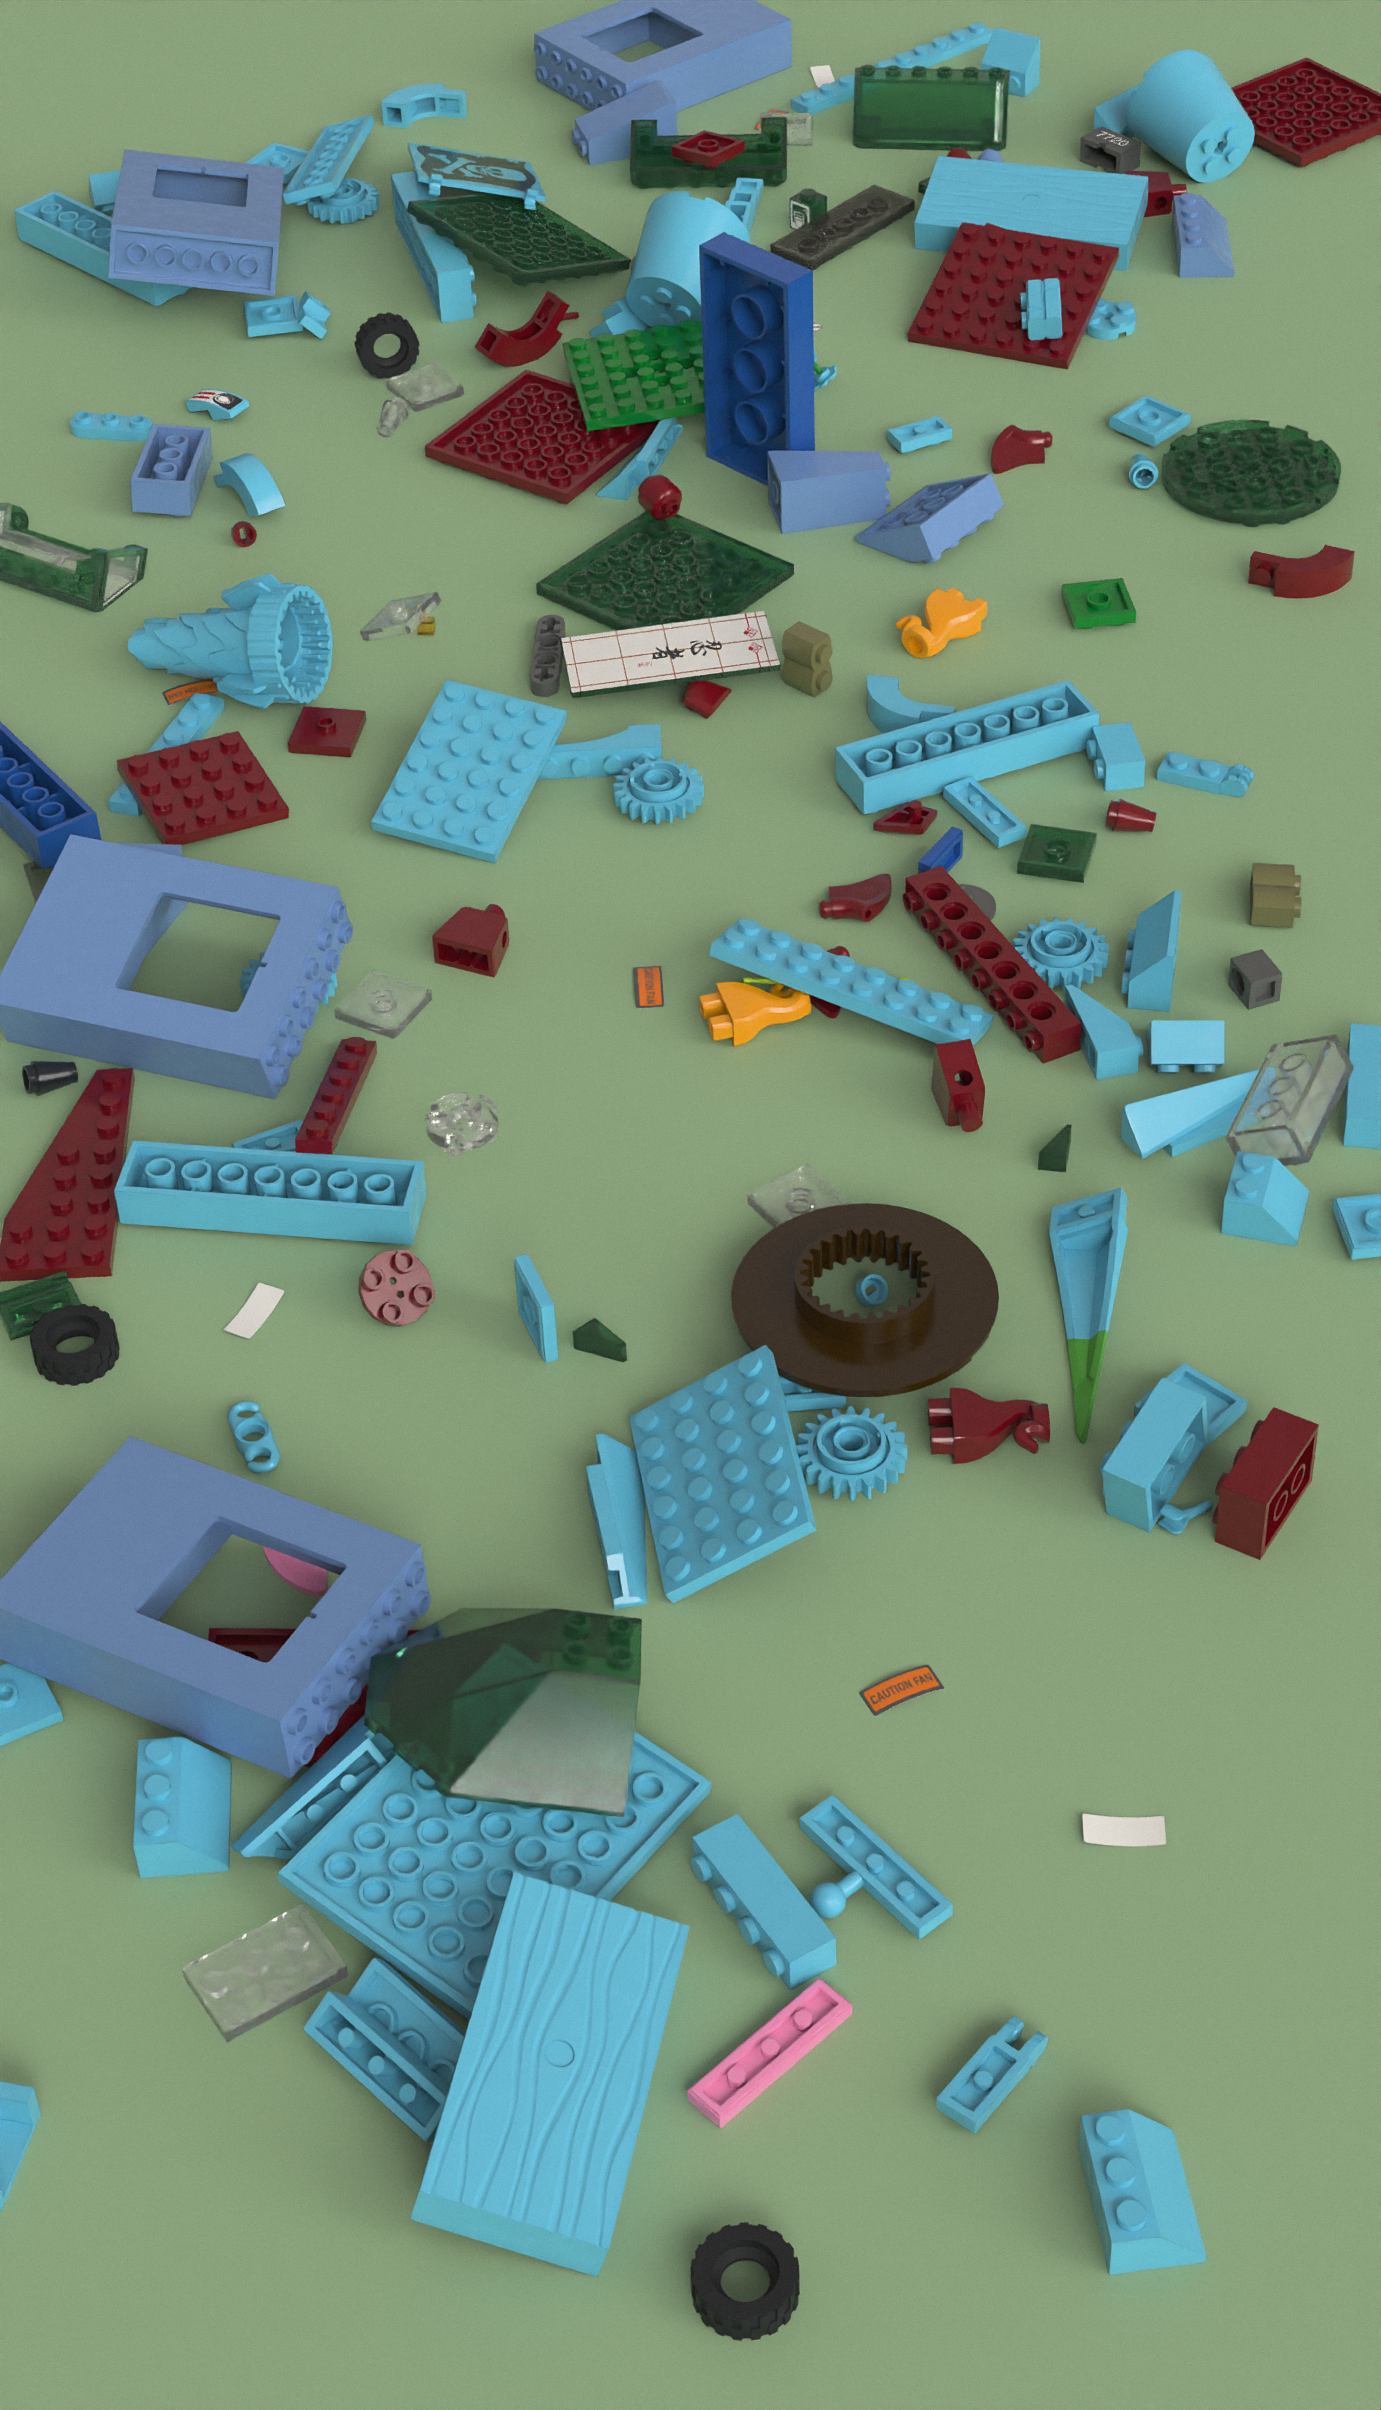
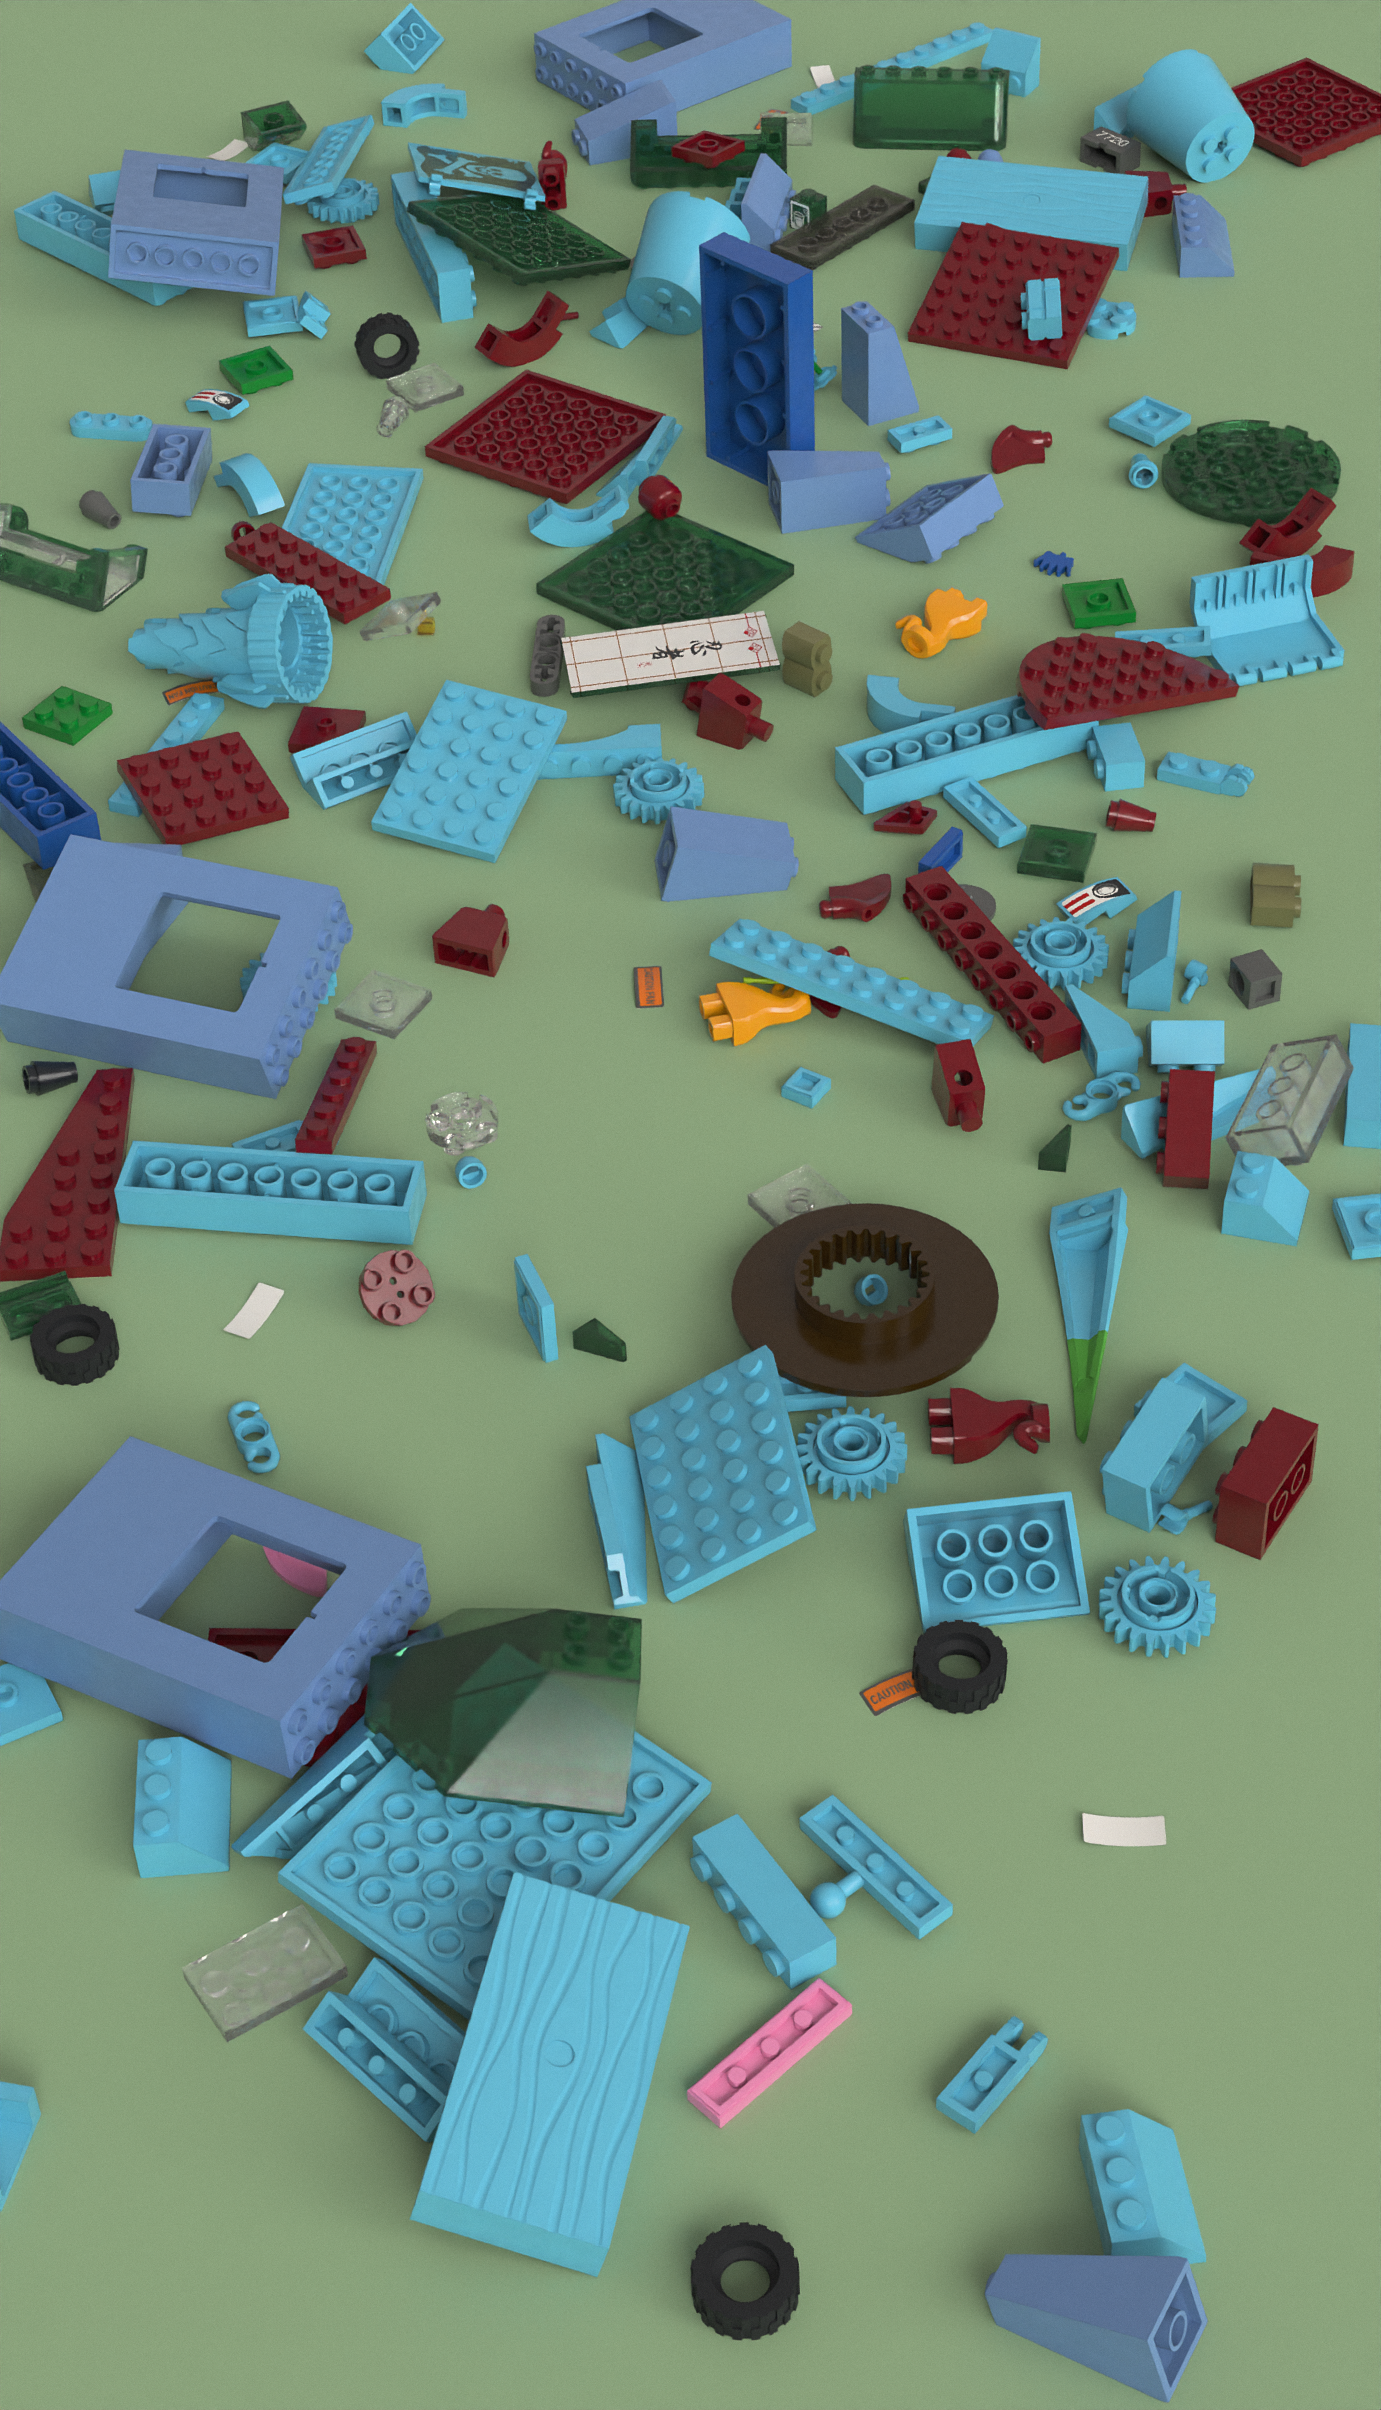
(67, 715): none -> green plate
(99, 509): none -> dark grey cone
(230, 150): none -> white sticker
(256, 370): none -> green plate
(272, 124): none -> clear green slope
(295, 561): none -> dark red plate
(334, 247): none -> dark red plate
(355, 513): none -> medium azure plate
(355, 761): none -> medium azure slope
(404, 43): none -> medium azure slope
(470, 1172): none -> medium azure hinge
(552, 177): none -> dark red hips
(578, 526): none -> medium azure arch
(638, 375): green plate -> none
(722, 855): none -> medium blue slope
(731, 714): none -> dark red torso
(767, 203): none -> medium blue slope
(806, 1087): none -> medium azure tile
(873, 367): none -> medium blue slope
(957, 1693): none -> black tyre
(997, 1560): none -> medium azure slope
(1054, 563): none -> blue piece
(1097, 1106): none -> medium azure piece
(1104, 896): none -> slope
(1108, 2312): none -> medium blue slope
(1112, 678): none -> dark red plate
(1157, 1606): none -> medium azure gear
(1183, 640): none -> medium azure plate
(1186, 1129): none -> dark red brick
(1197, 975): none -> medium azure hand
(1264, 621): none -> medium azure hinge
(1294, 533): none -> dark red arch

